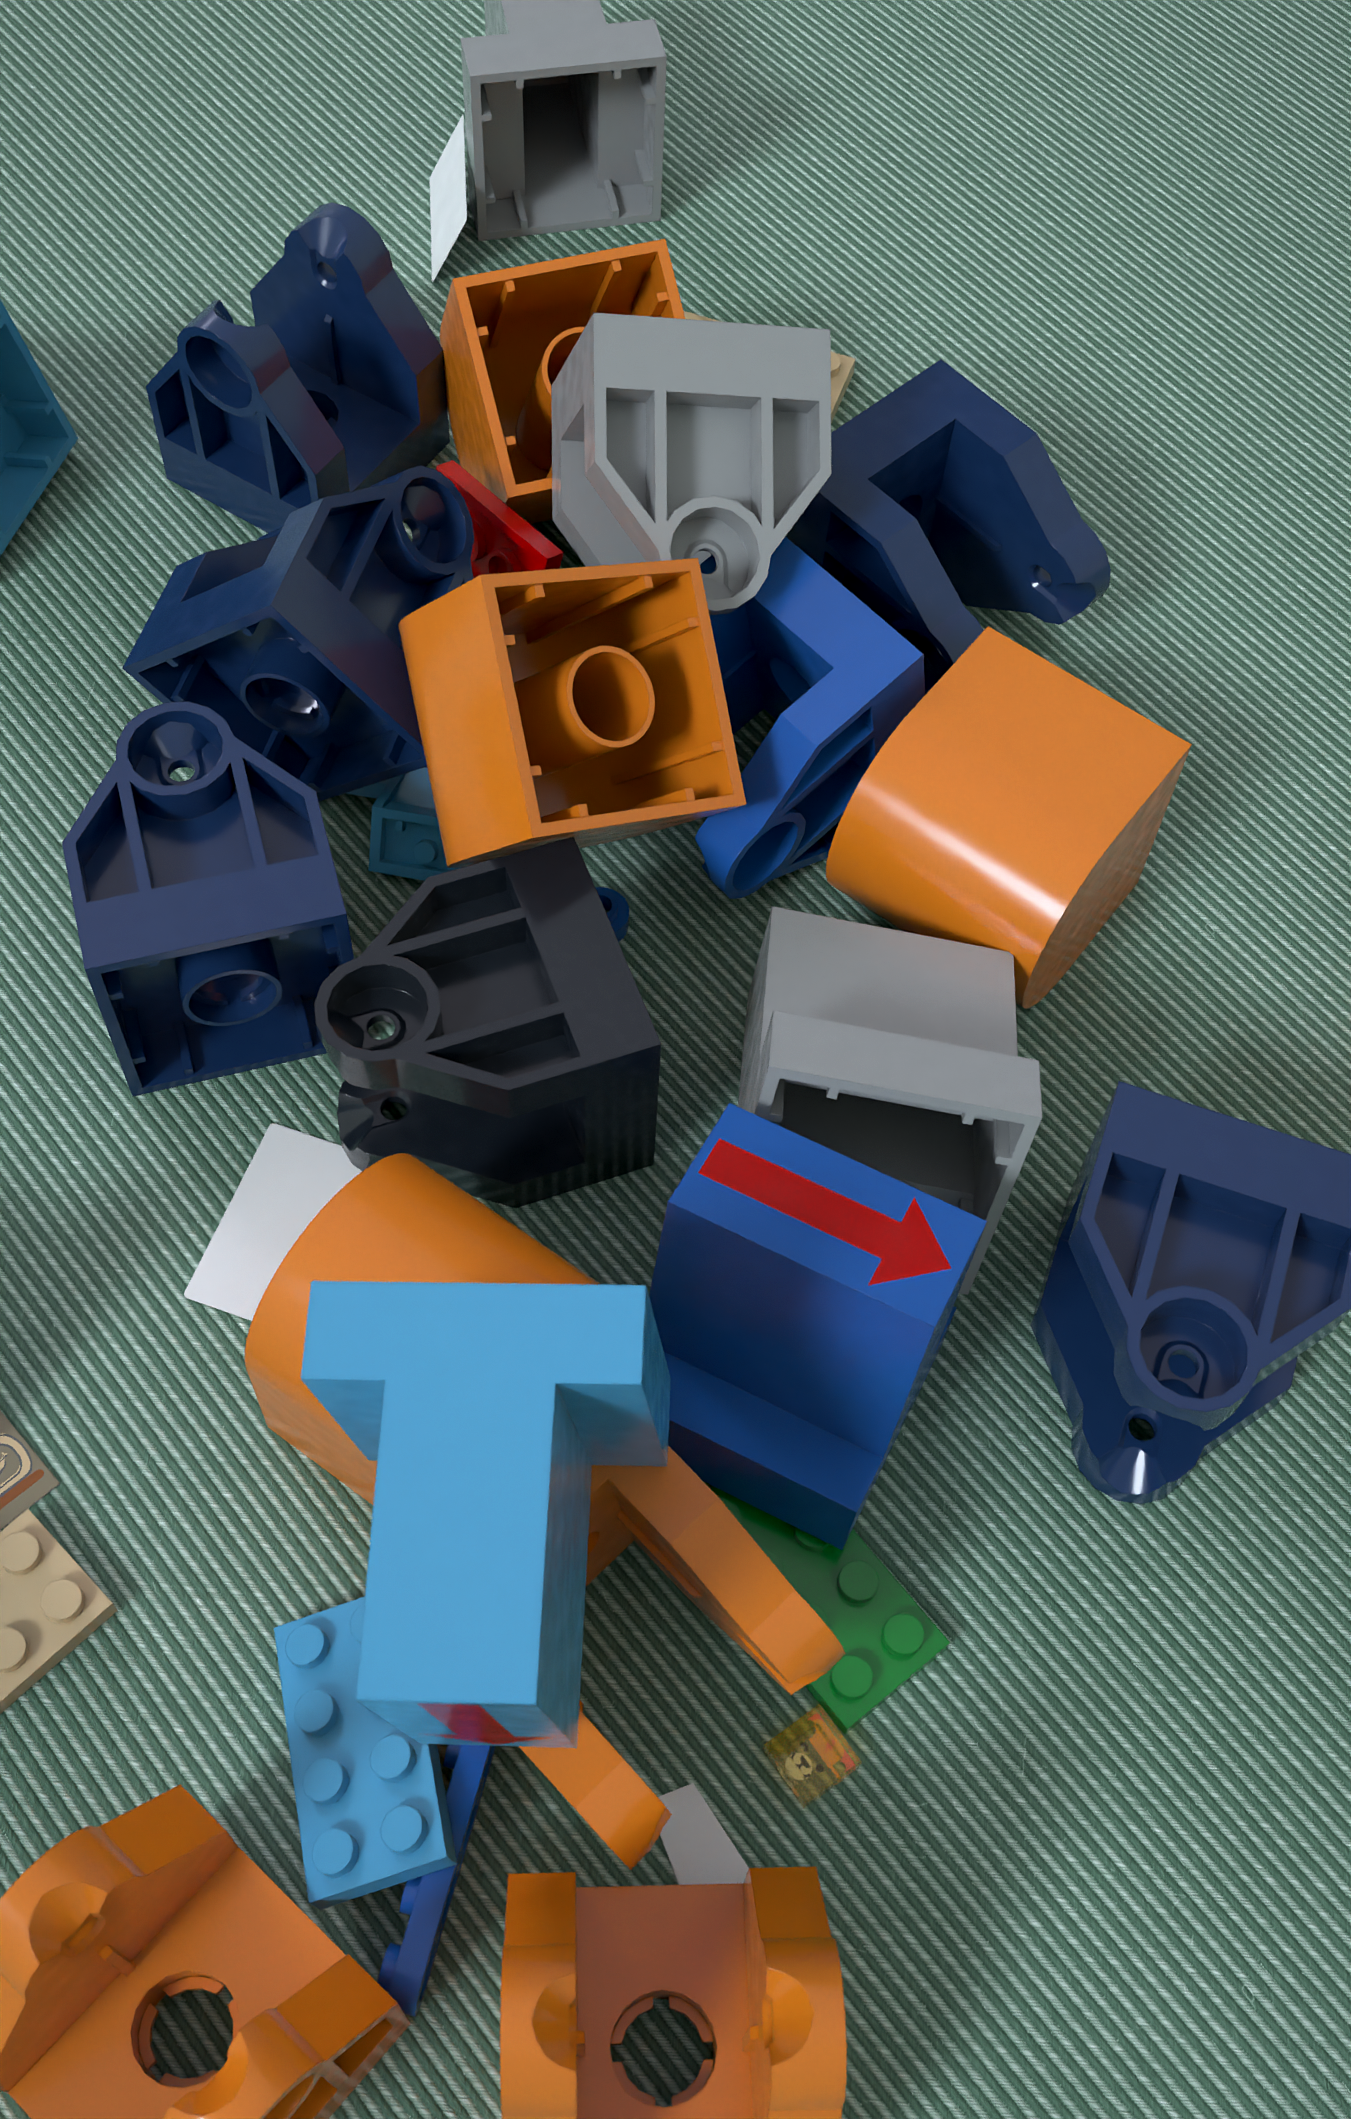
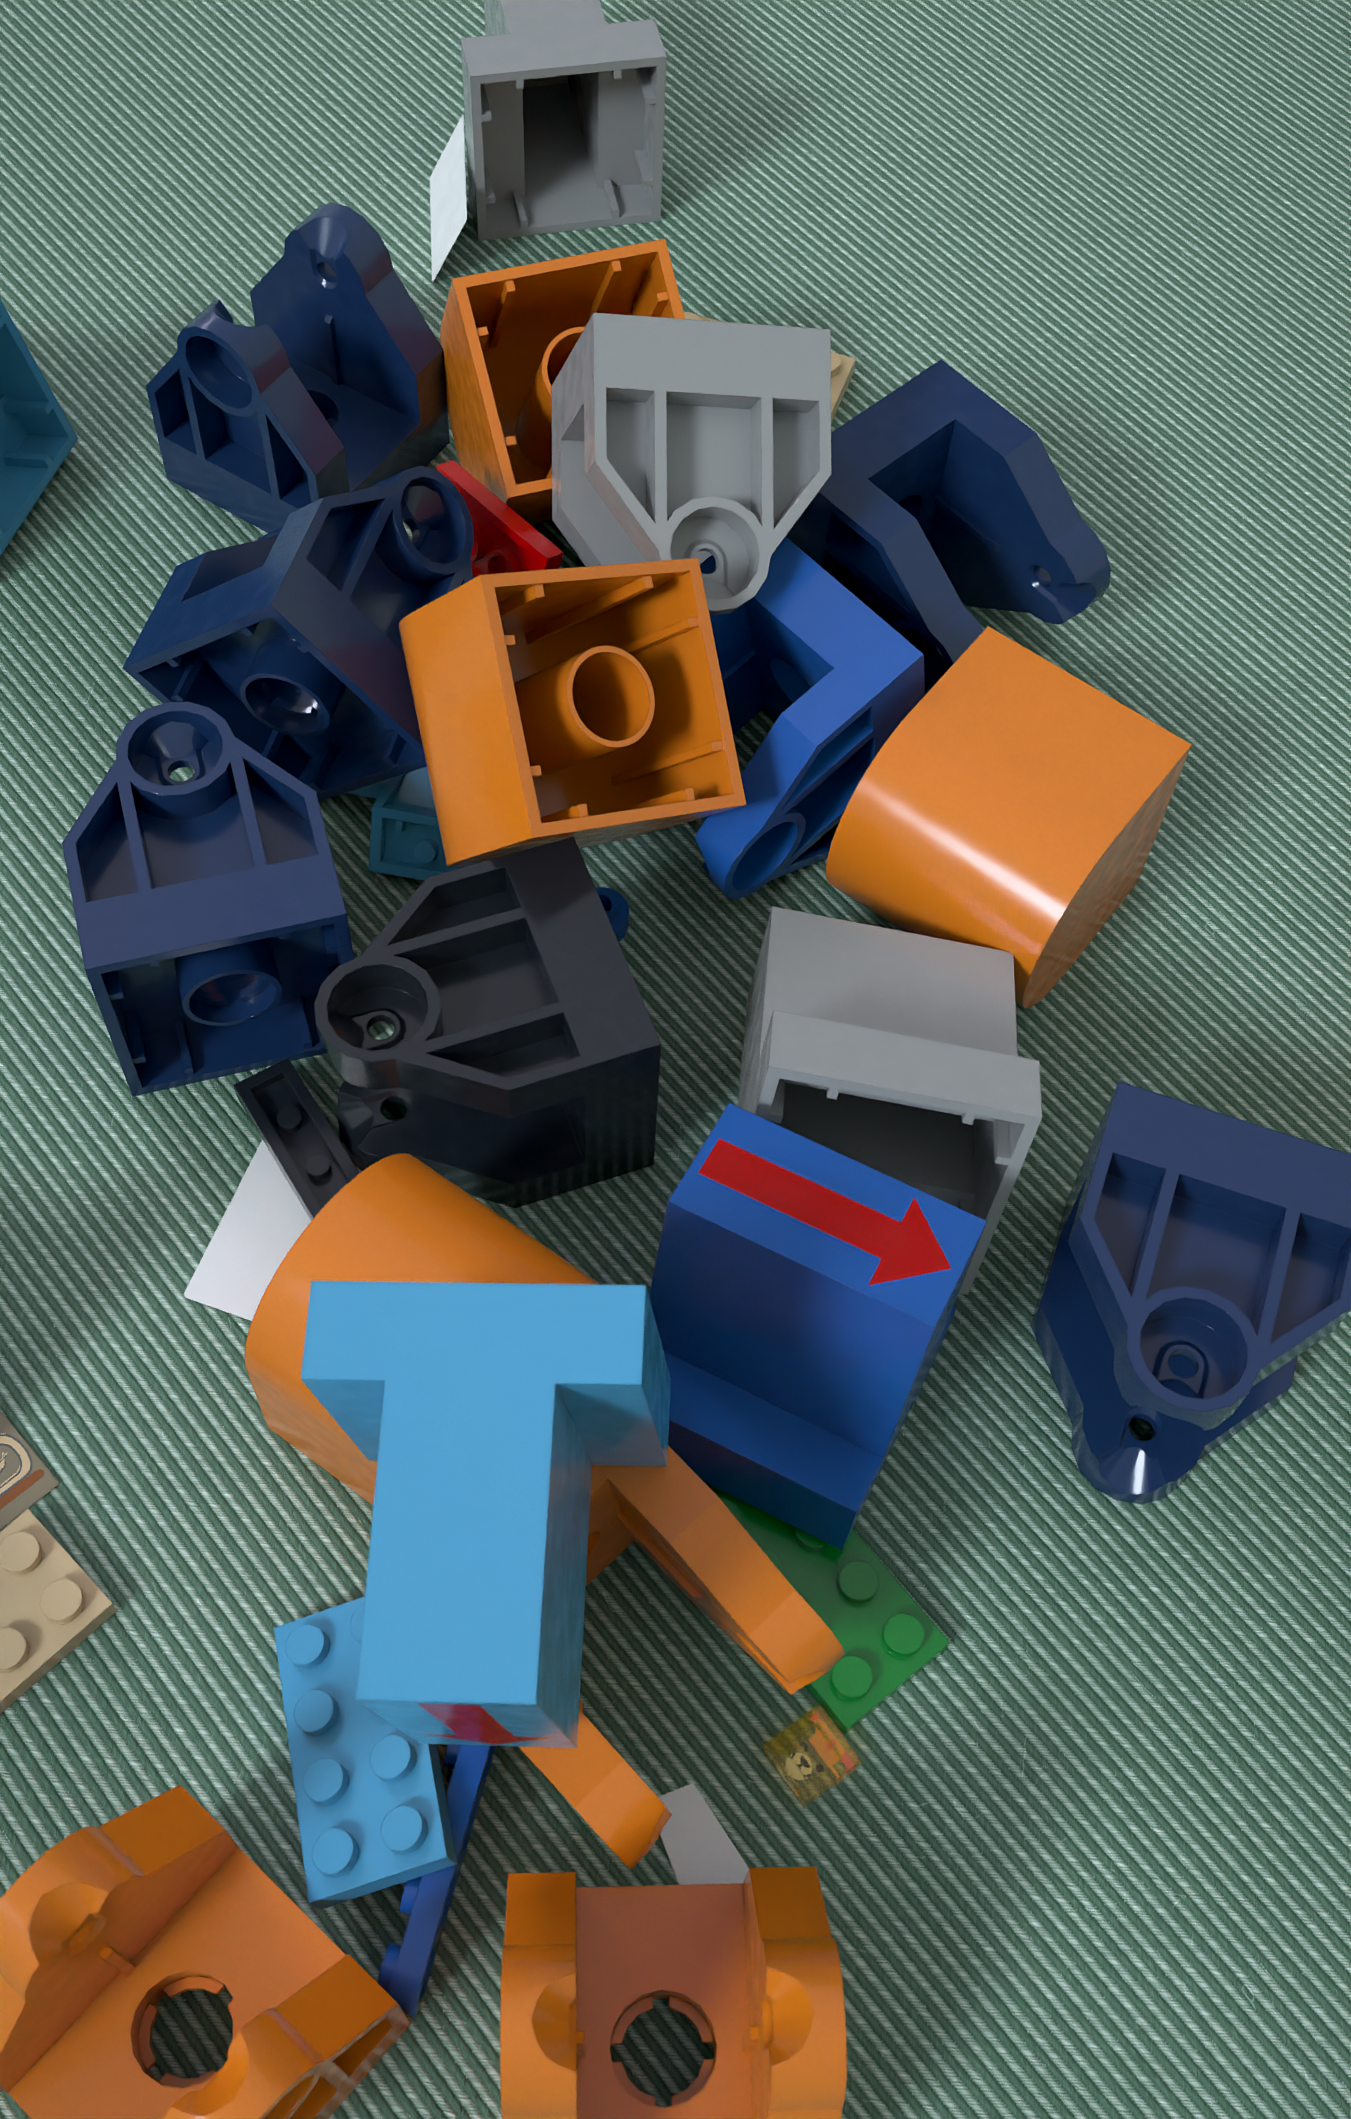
(296, 1134): none -> black plate

